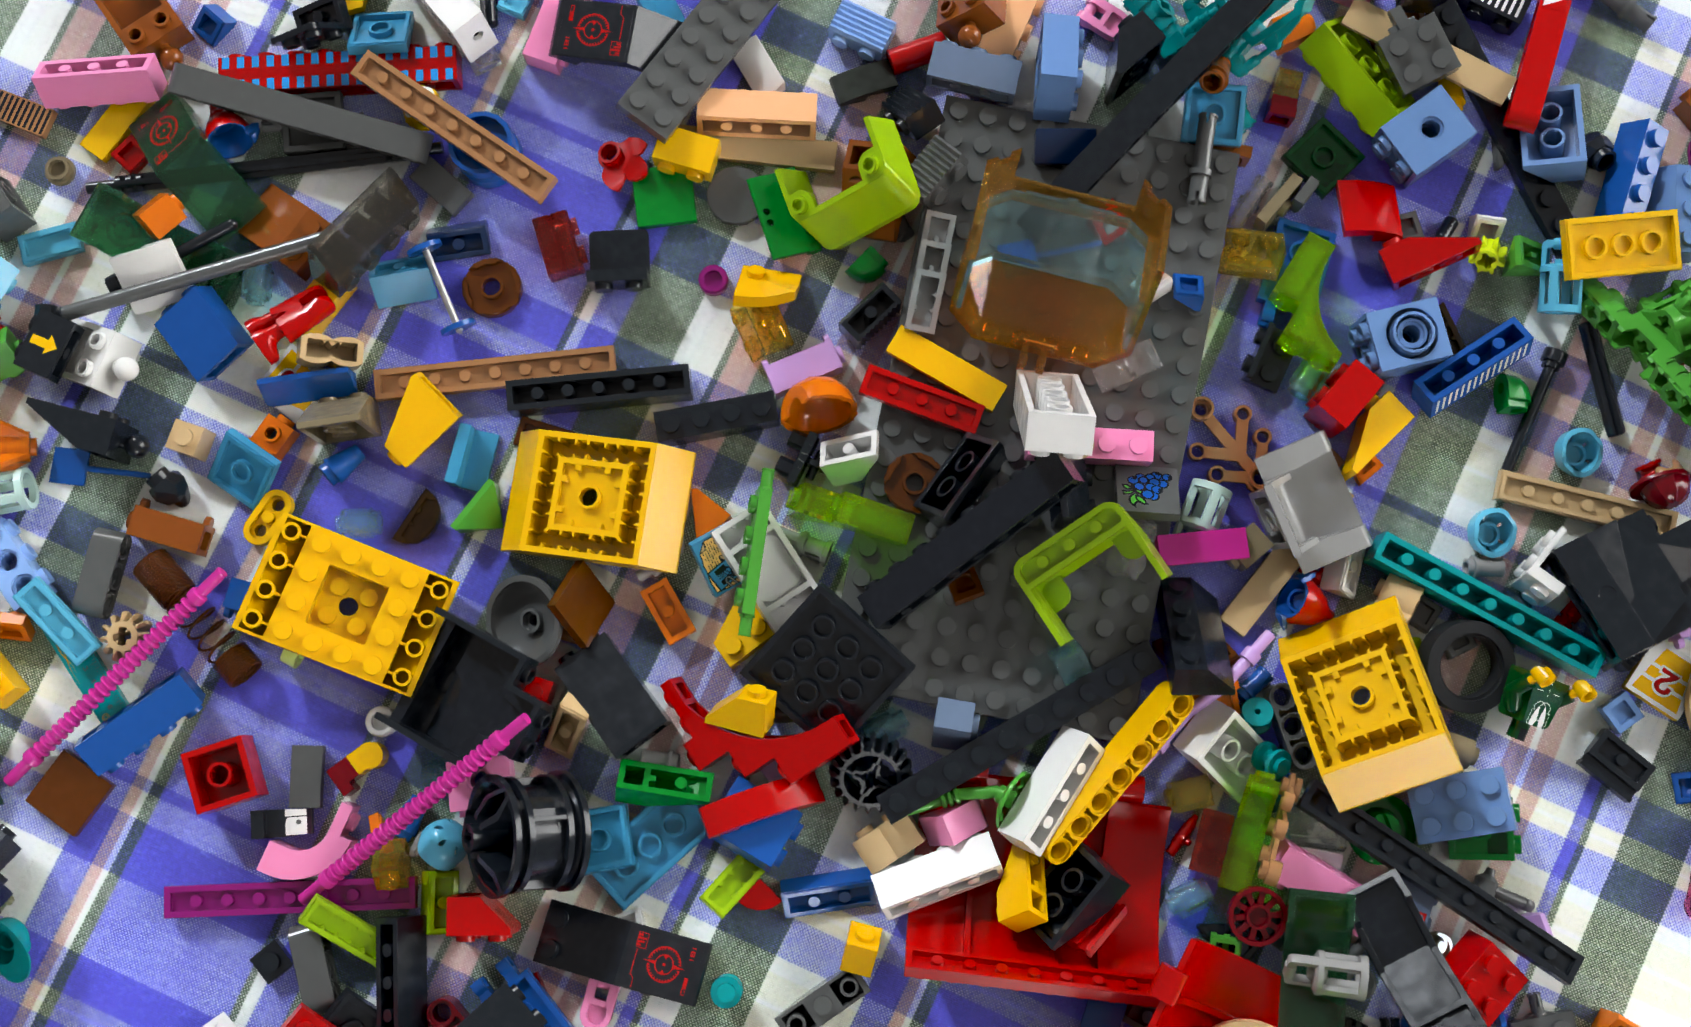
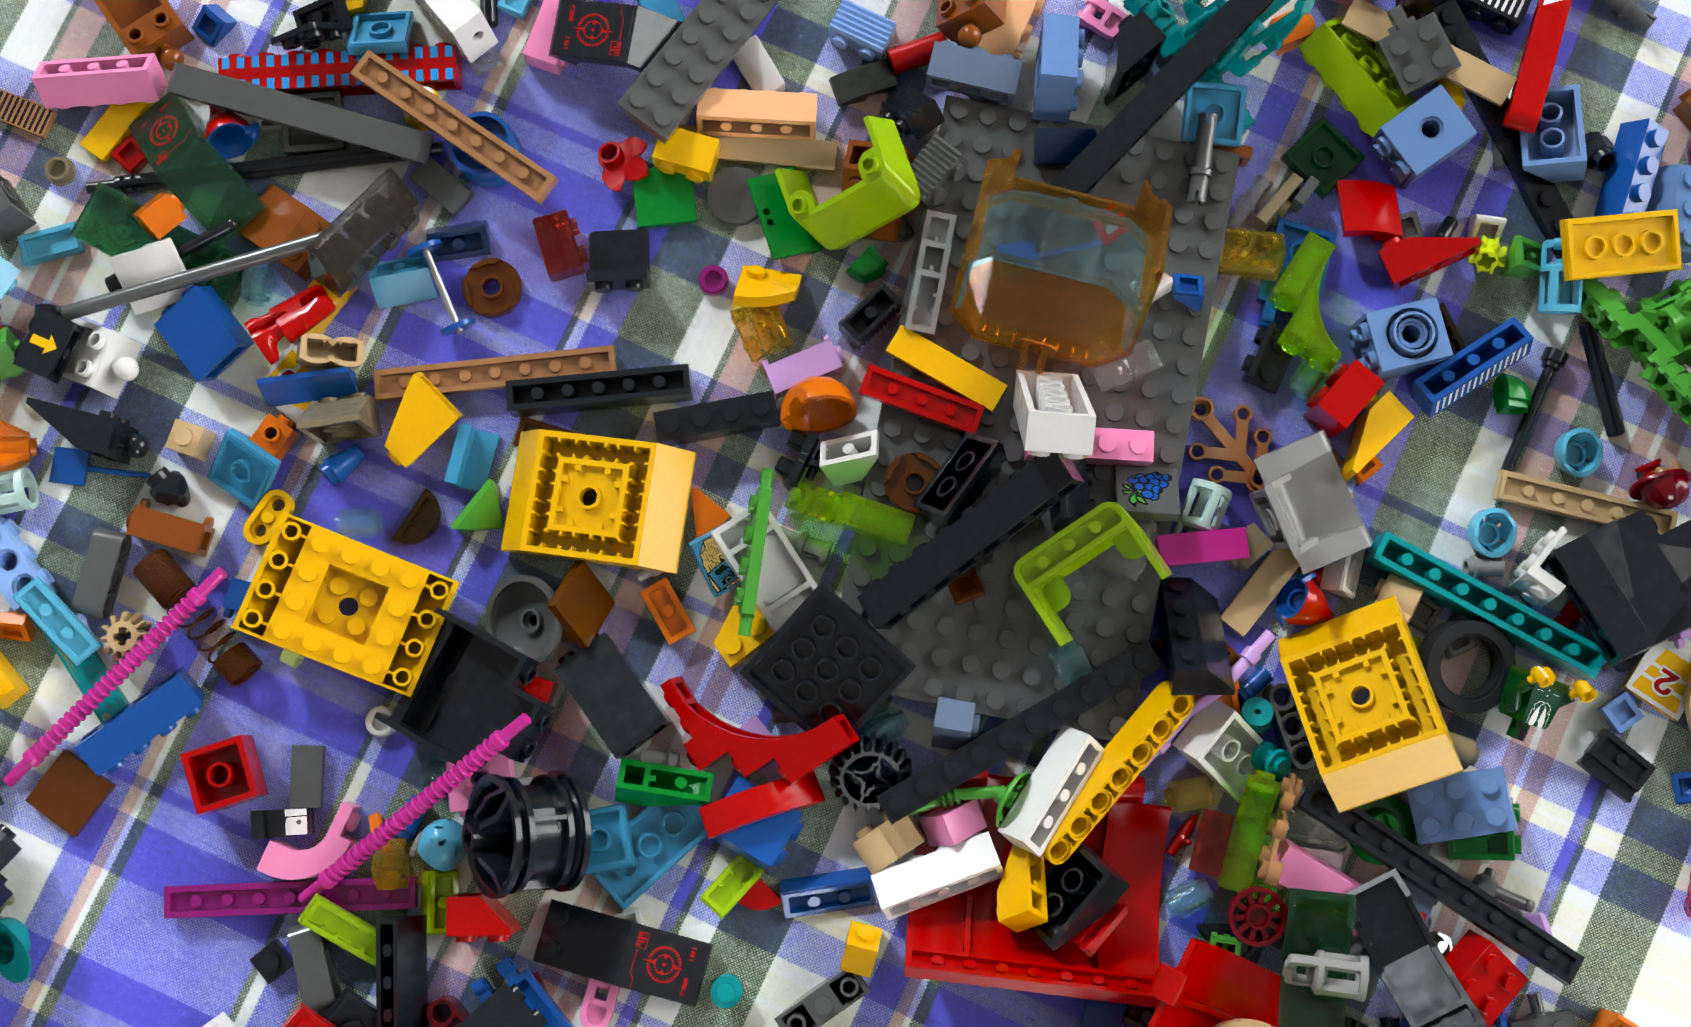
(356, 765): leg -> none
(567, 727): tan slope -> none
(746, 711): yellow slope -> none
(1216, 77): dark orange cone -> none
(1283, 97): leg -> none

